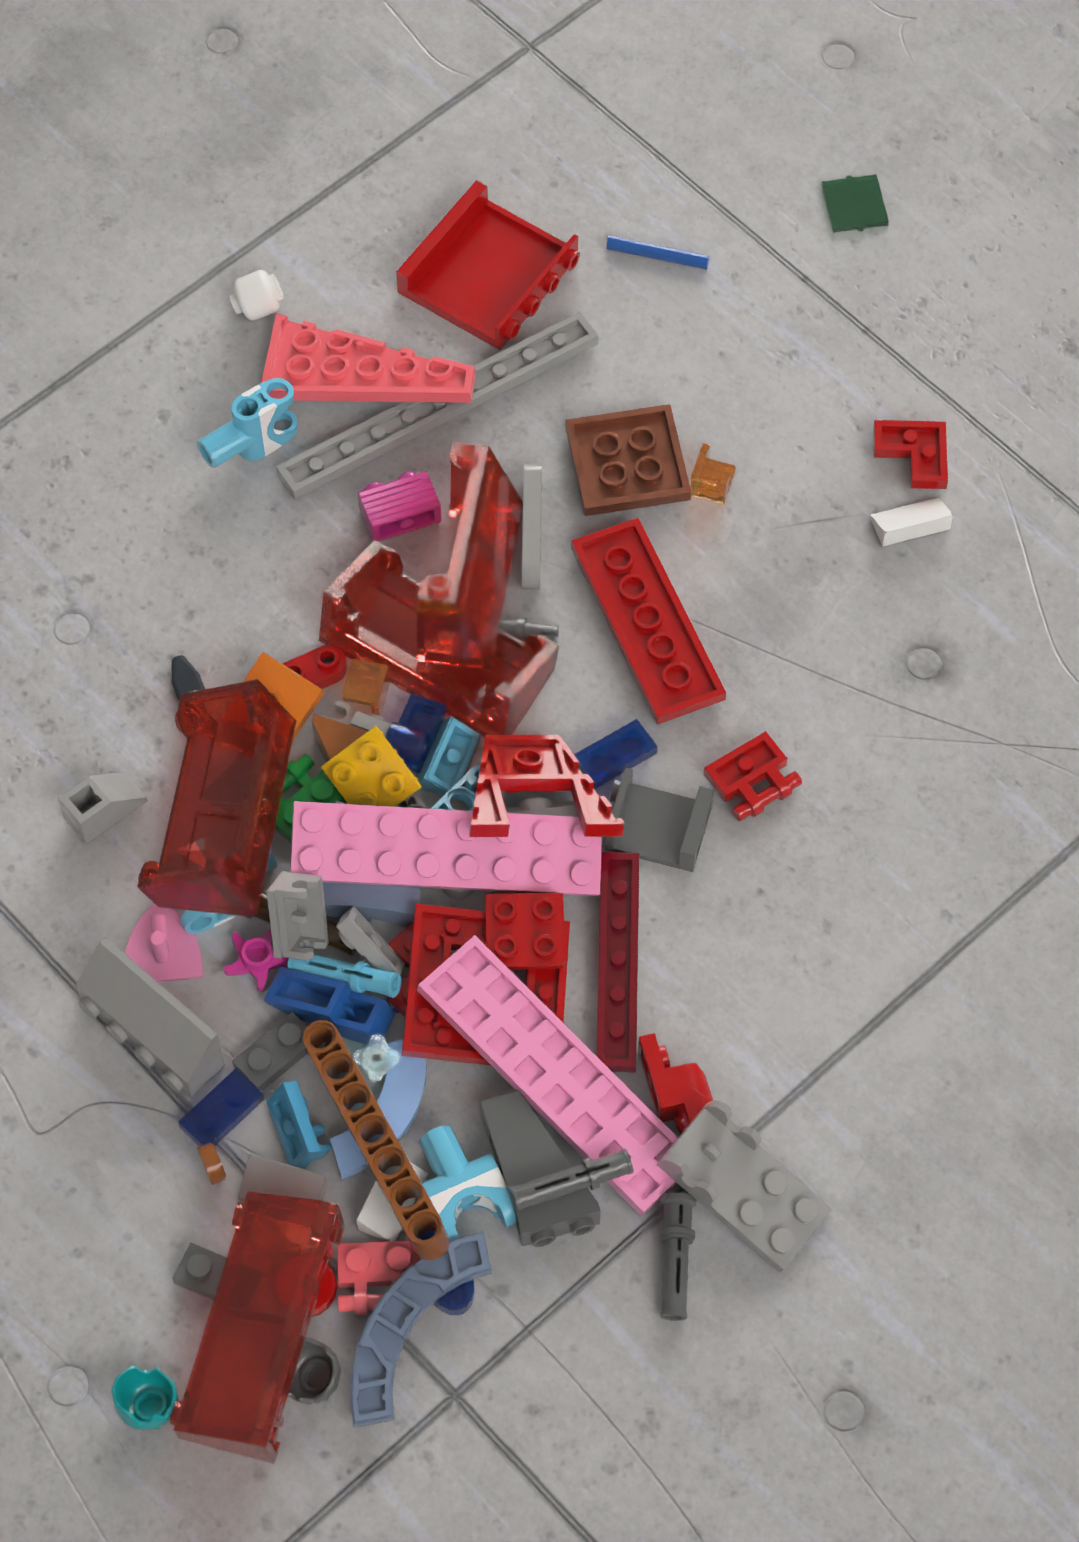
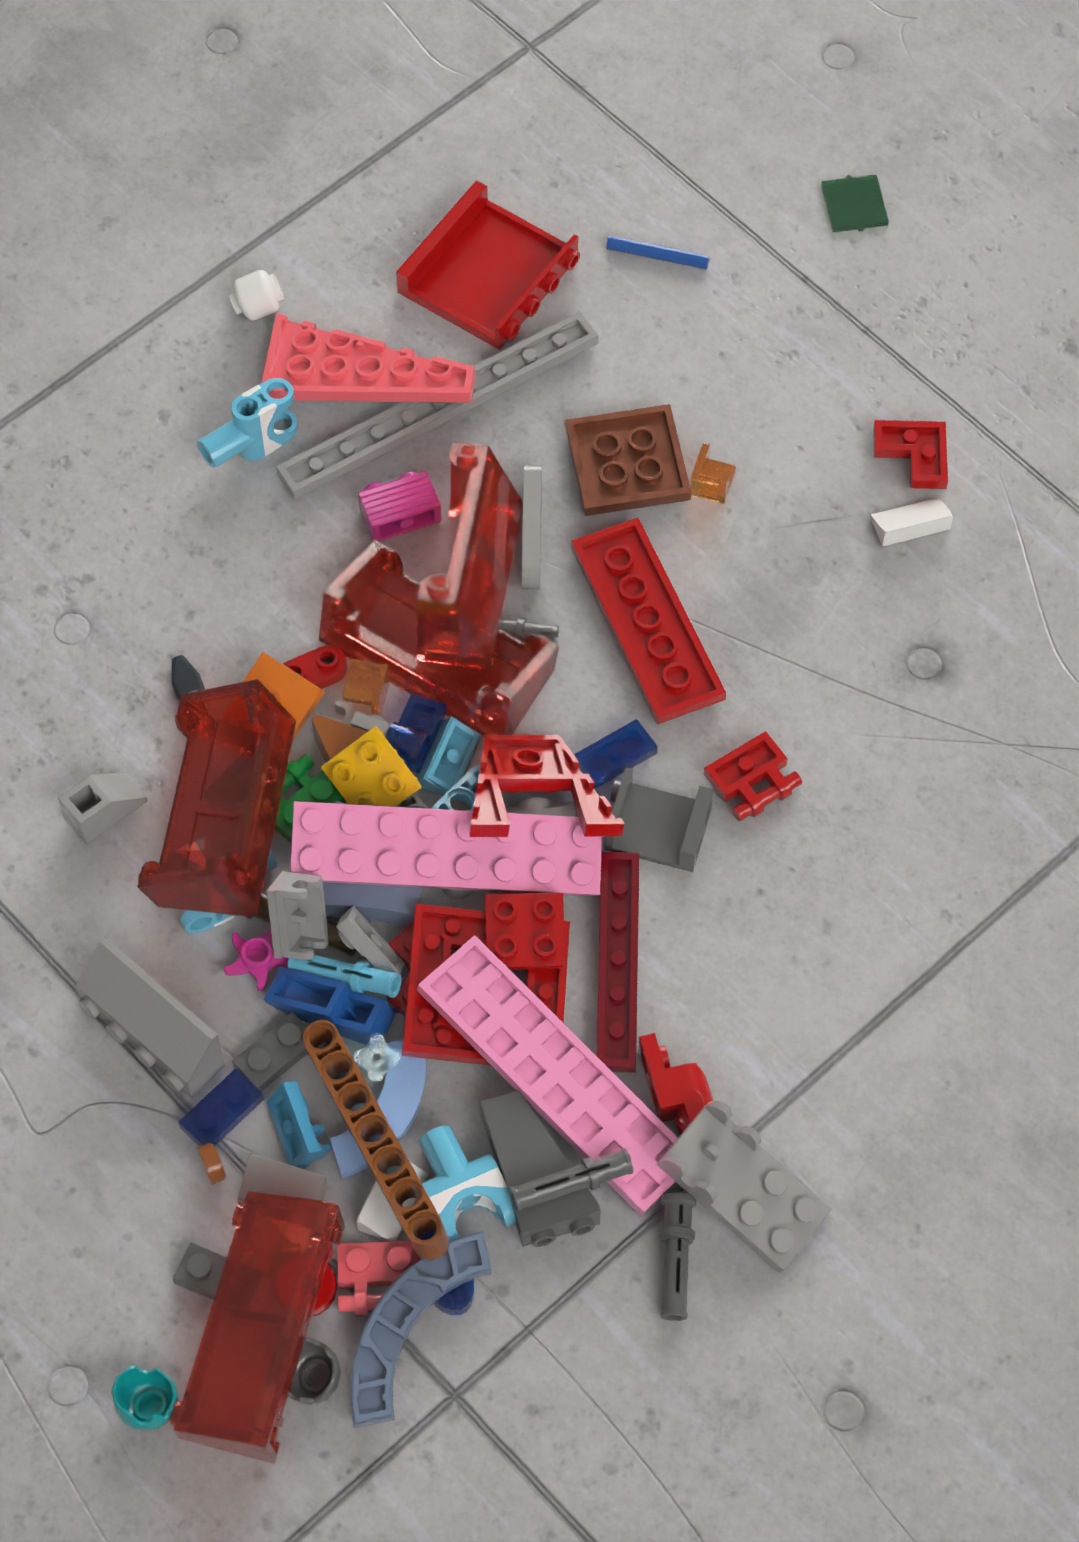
(164, 946): bright pink shield -> none

